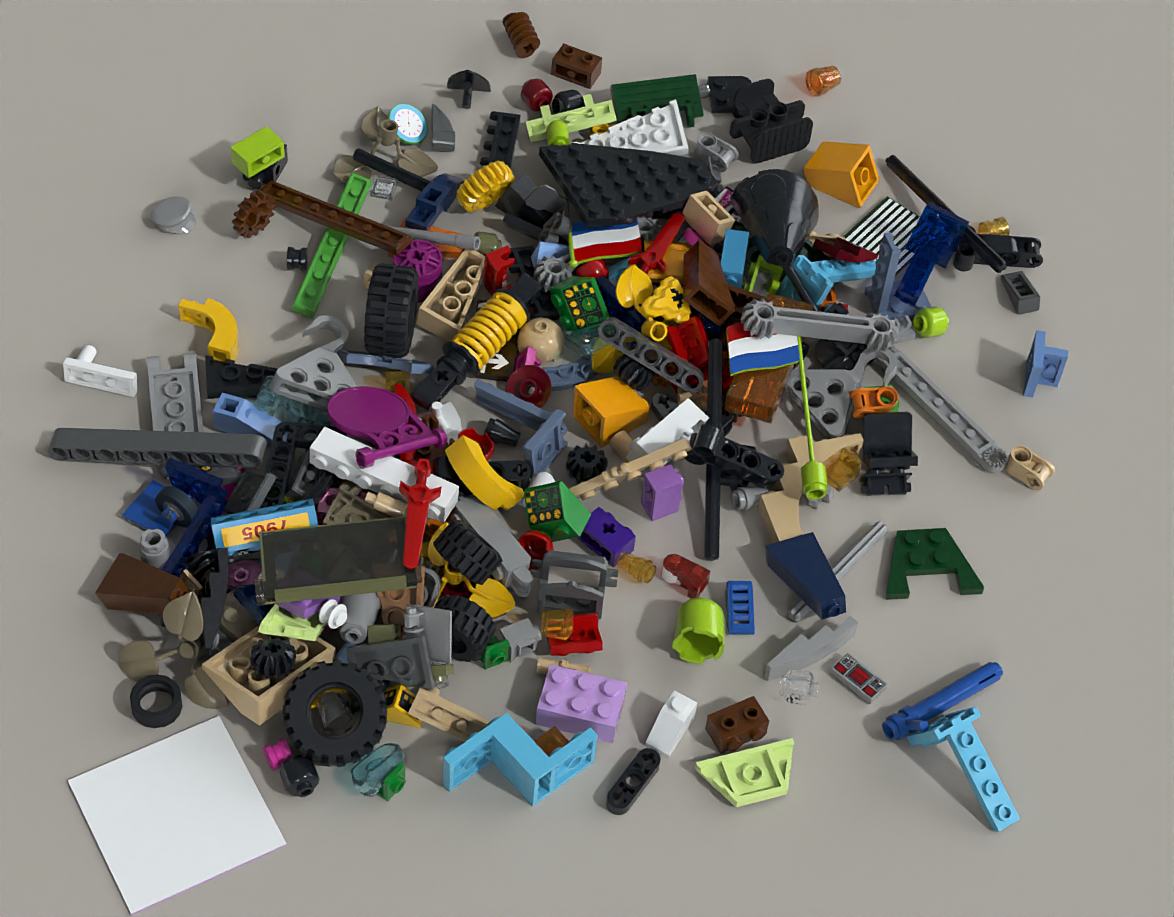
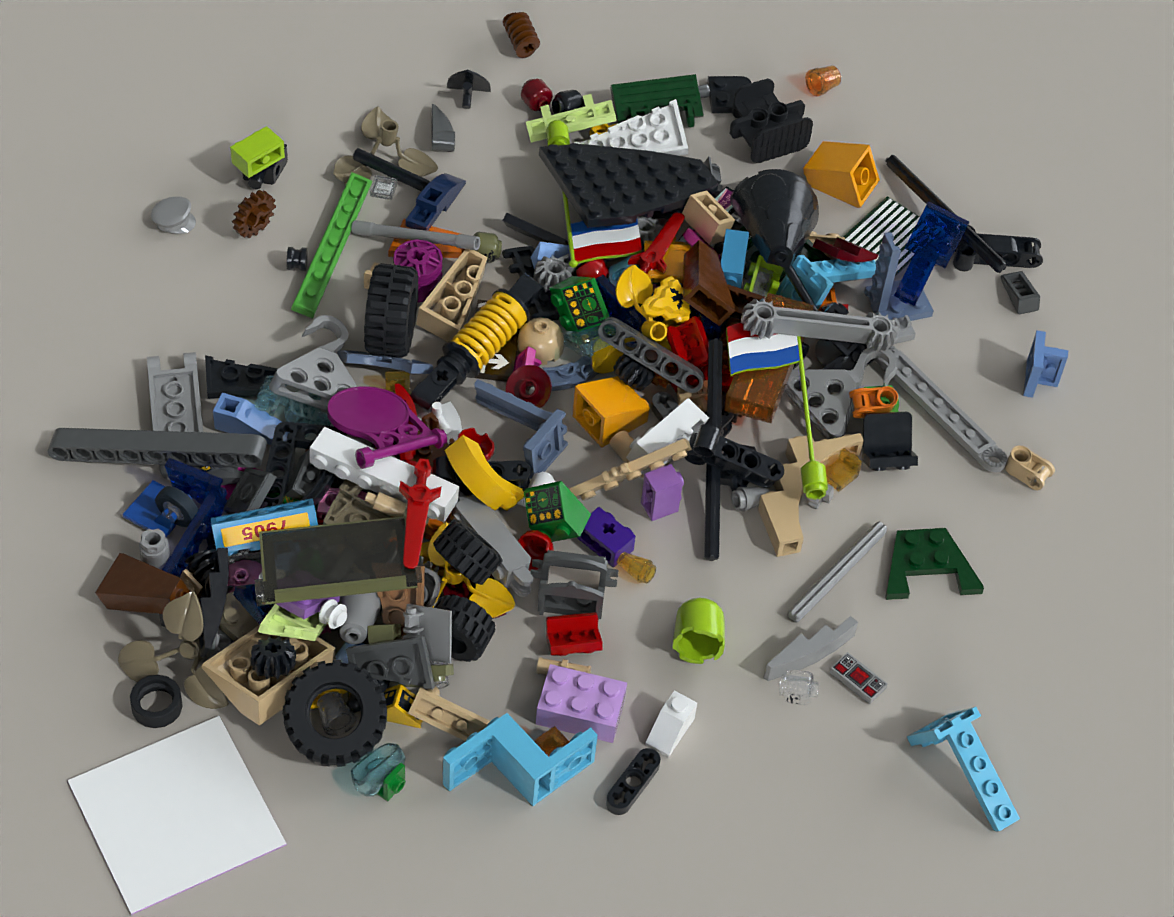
(97, 376): white piece -> none
(216, 319): yellow arch -> none
(277, 753): dark pink wheel -> none
(299, 775): black head -> none
(338, 218): reddish brown tile -> none
(411, 123): piece -> none
(485, 186): yellow gear -> none
(495, 653): green bracket -> none
(496, 269): red hinge -> none
(501, 432): black cone -> none
(504, 138): black hinge -> none
(514, 203): black slope -> none
(522, 638): light grey window -> none
(547, 199): dark grey piece -> none
(557, 623): clear yellow slope -> none
(576, 66): reddish brown brick -> none
(586, 463): black gear -> none
(685, 574): clear red leg -> none
(715, 148): light grey piece -> none
(737, 725): reddish brown brick -> none
(740, 592): blue slope -> none
(750, 773): yellowish green wing -> none
(808, 573): dark blue slope -> none
(895, 480): black hinge -> none
(915, 717): blue cylinder -> none
(931, 322): lime head -> none
(997, 227): clear yellow wheel -> none

